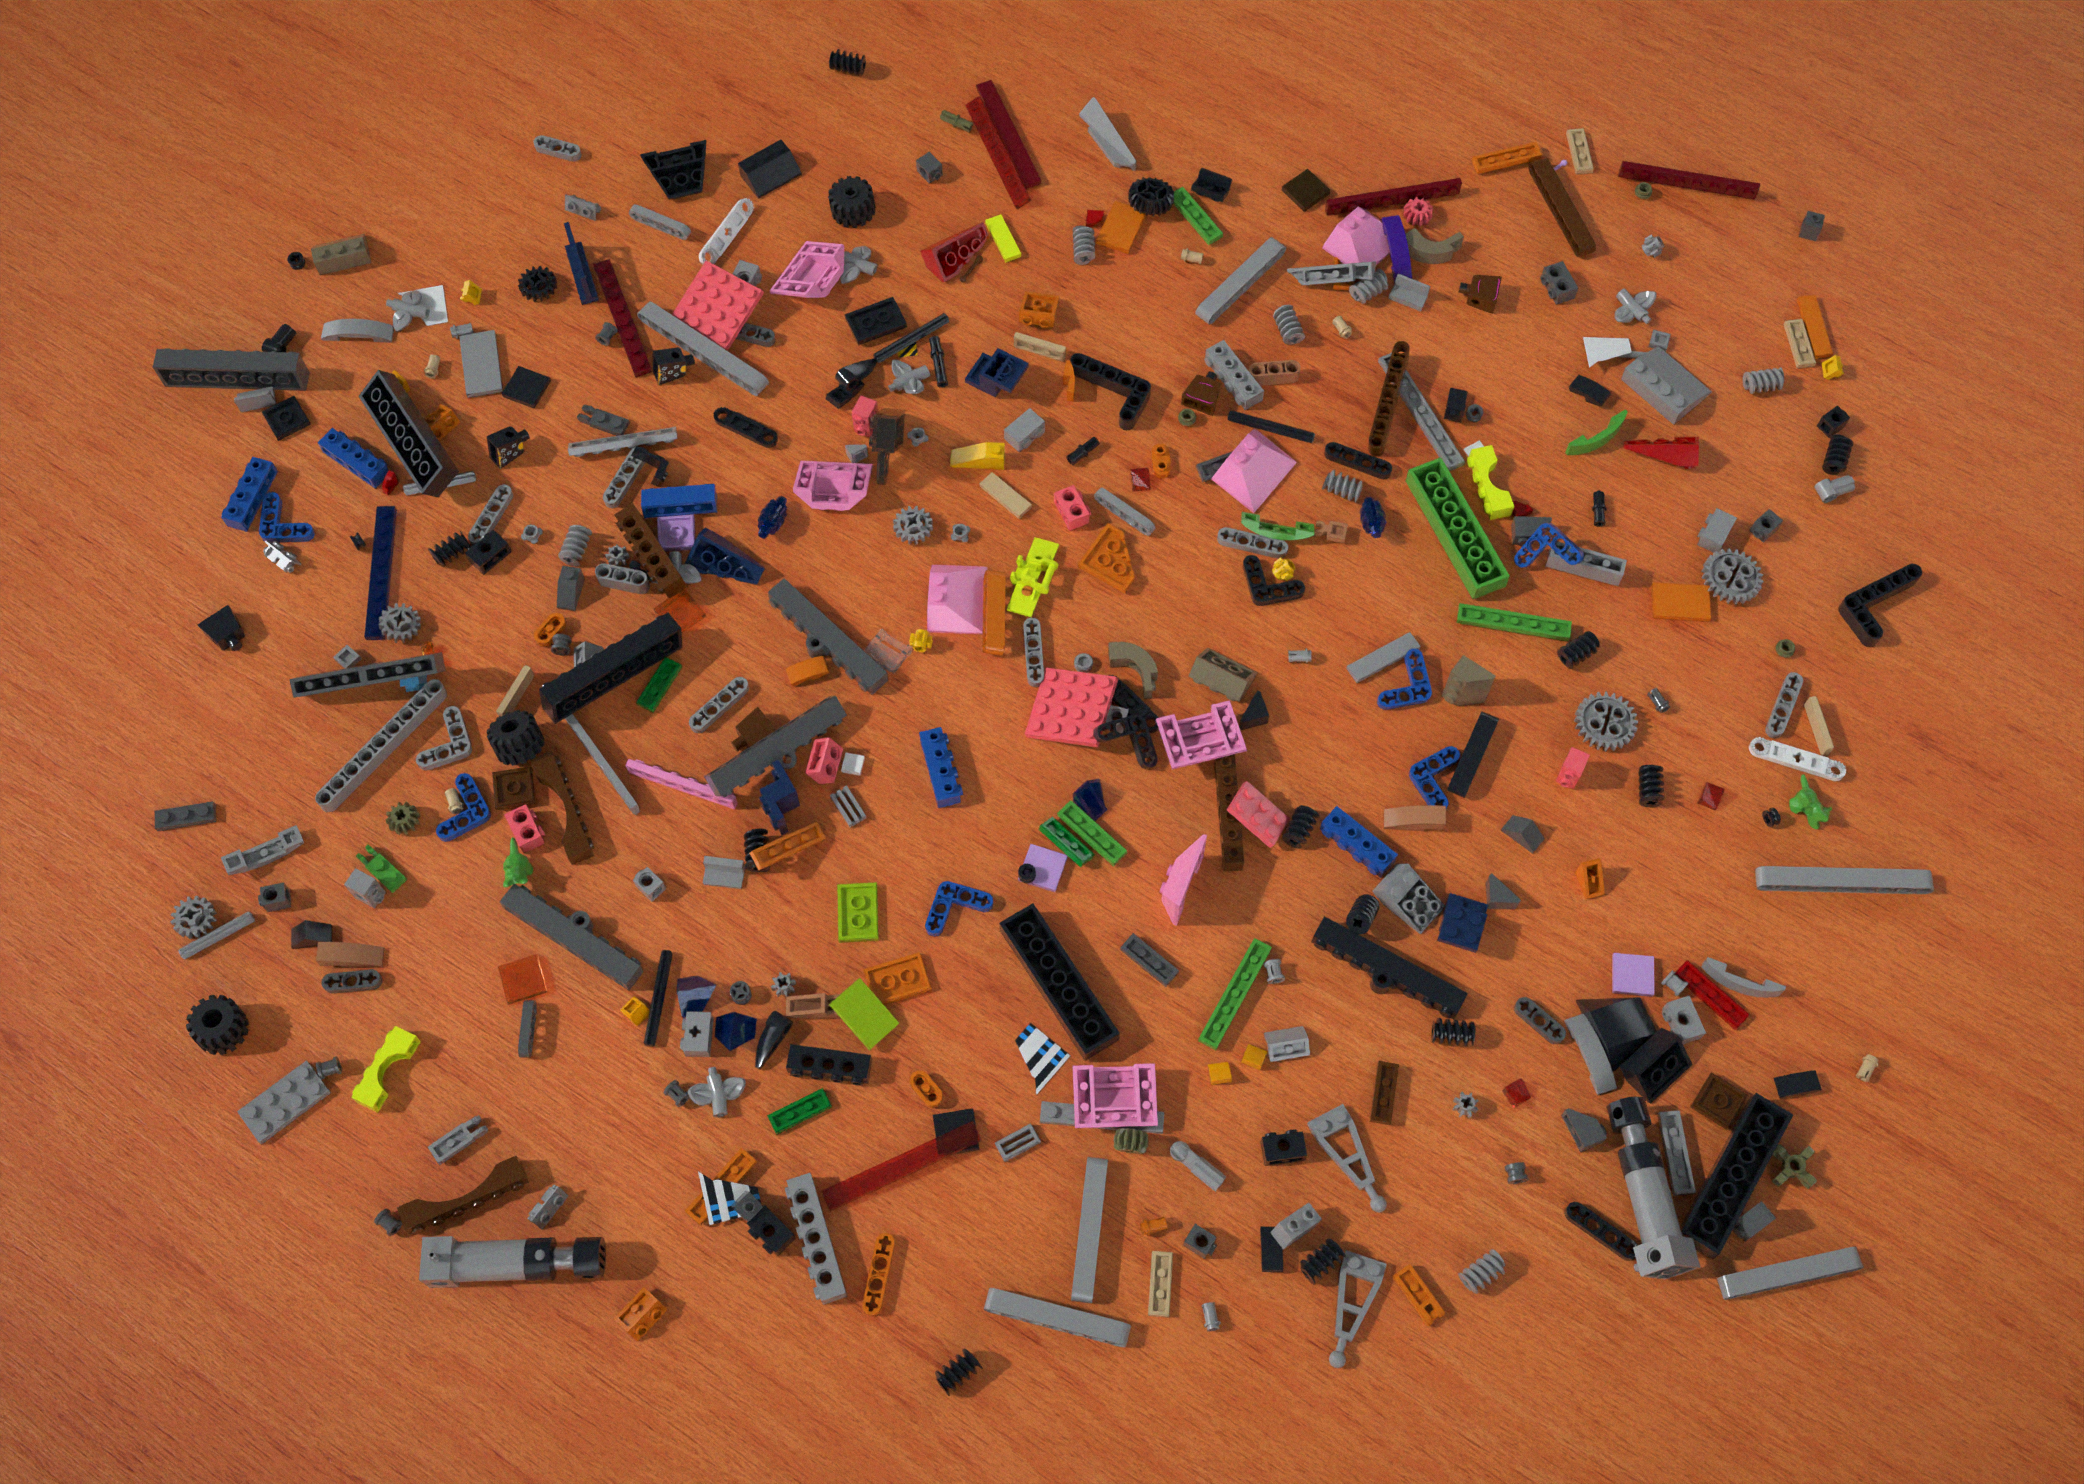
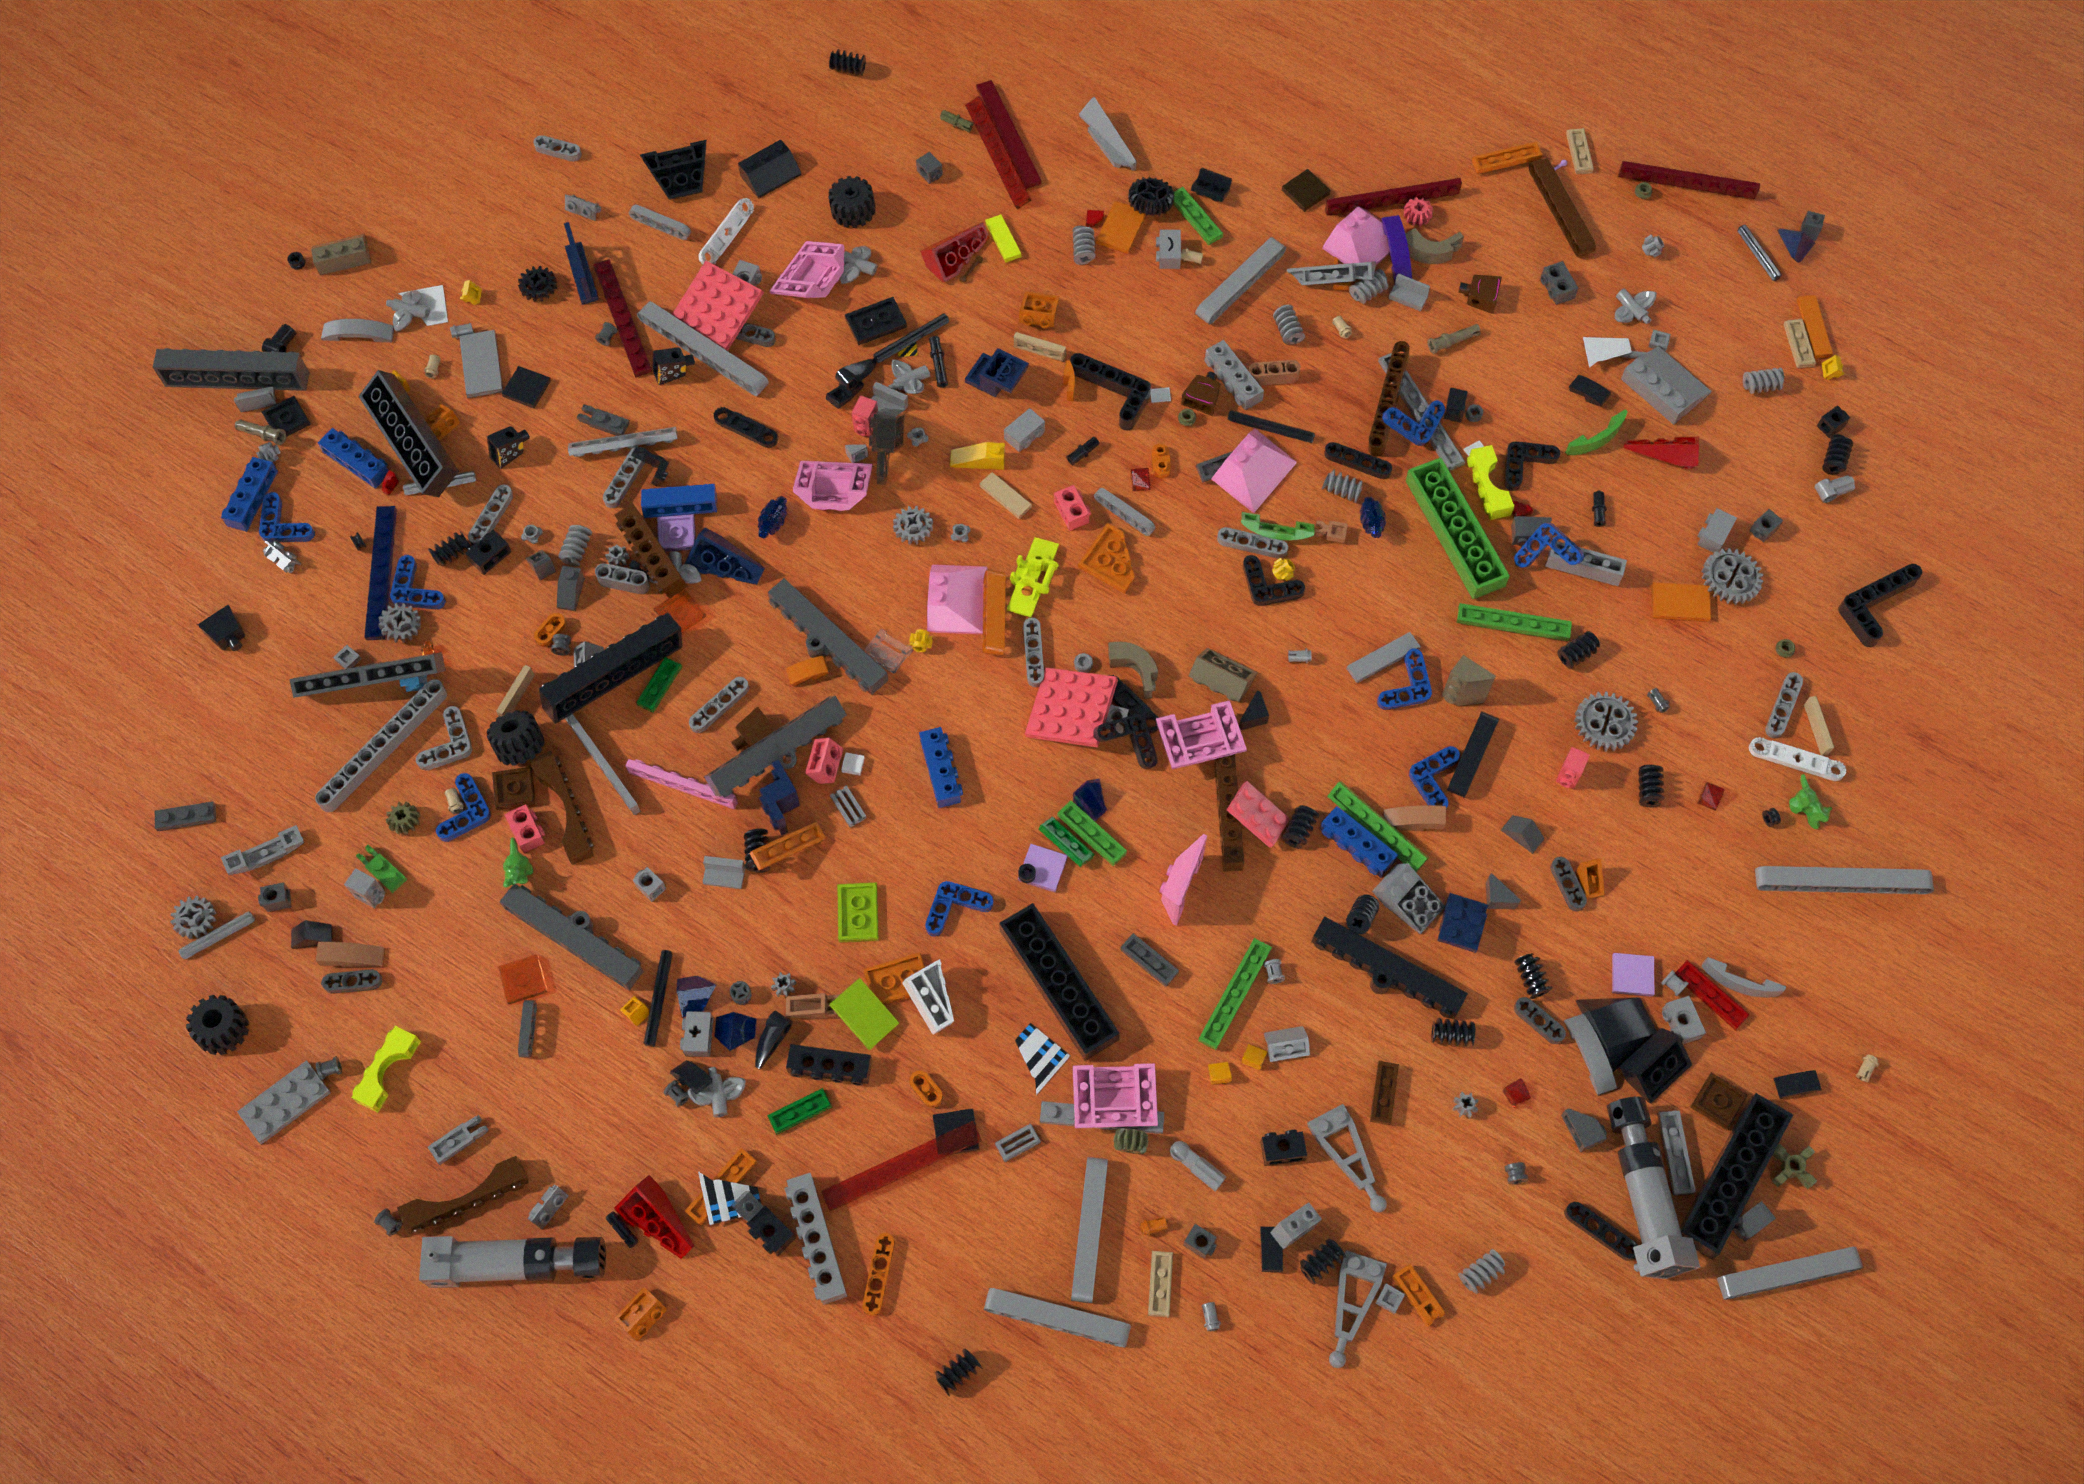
(266, 432): none -> dark tan pin
(268, 452): none -> light grey gear
(409, 592): none -> blue beam
(541, 564): none -> dark grey slope
(622, 1230): none -> black axle
(653, 1213): none -> red wedge
(692, 1076): none -> black slope
(889, 397): none -> light grey panel
(930, 996): none -> white wedge
(1160, 395): none -> white sticker
(1169, 249): none -> light grey brick
(1377, 825): none -> bright green plate
(1390, 1298): none -> light grey plate
(1415, 428): none -> blue beam
(1446, 340): none -> dark tan pin
(1523, 455): none -> black beam
(1533, 977): none -> black piece
(1579, 895): none -> dark grey beam
(1759, 252): none -> axle
(1797, 243): none -> clear blue slope

